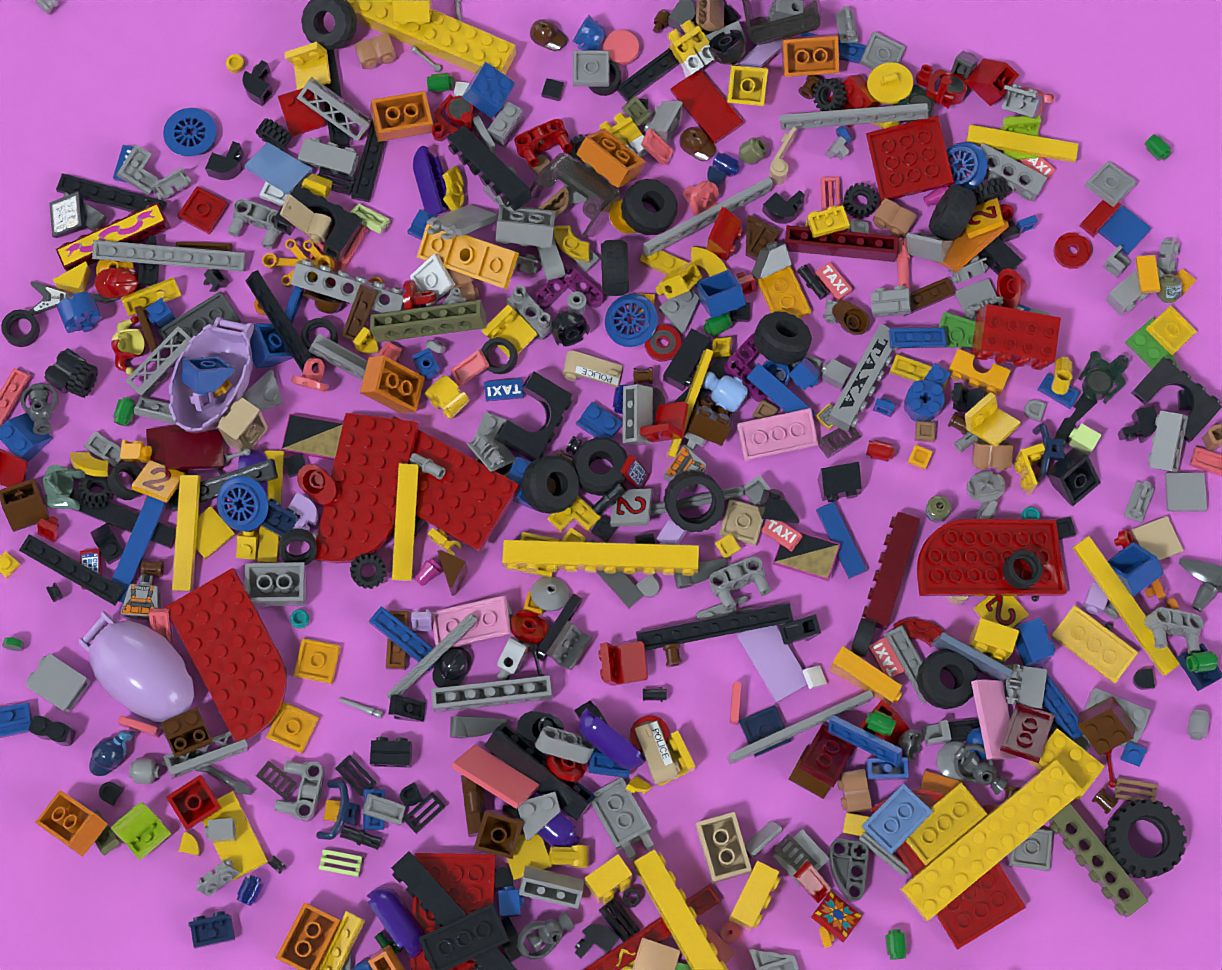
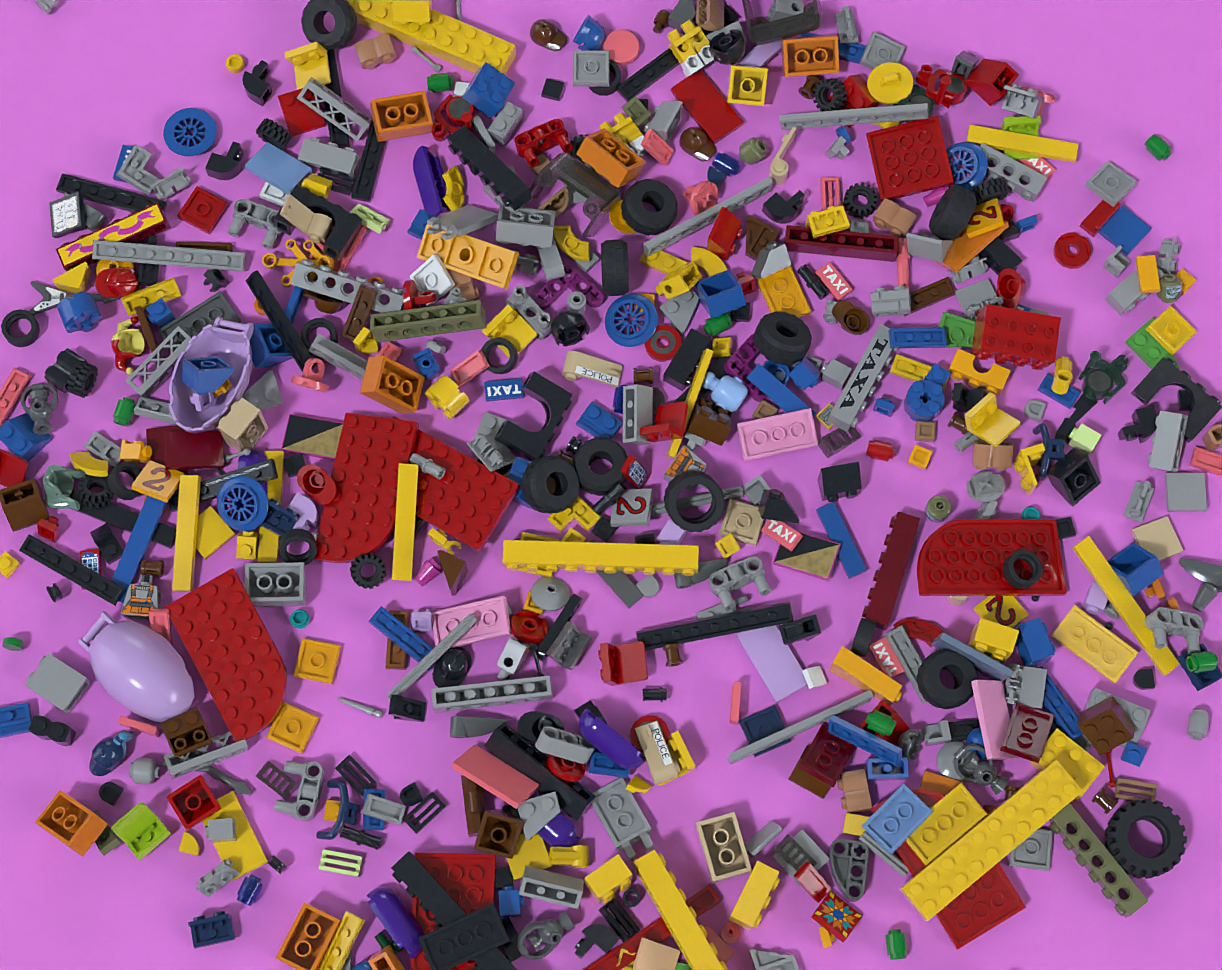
(391, 753): black brick -> none
(1124, 538): red tile -> none

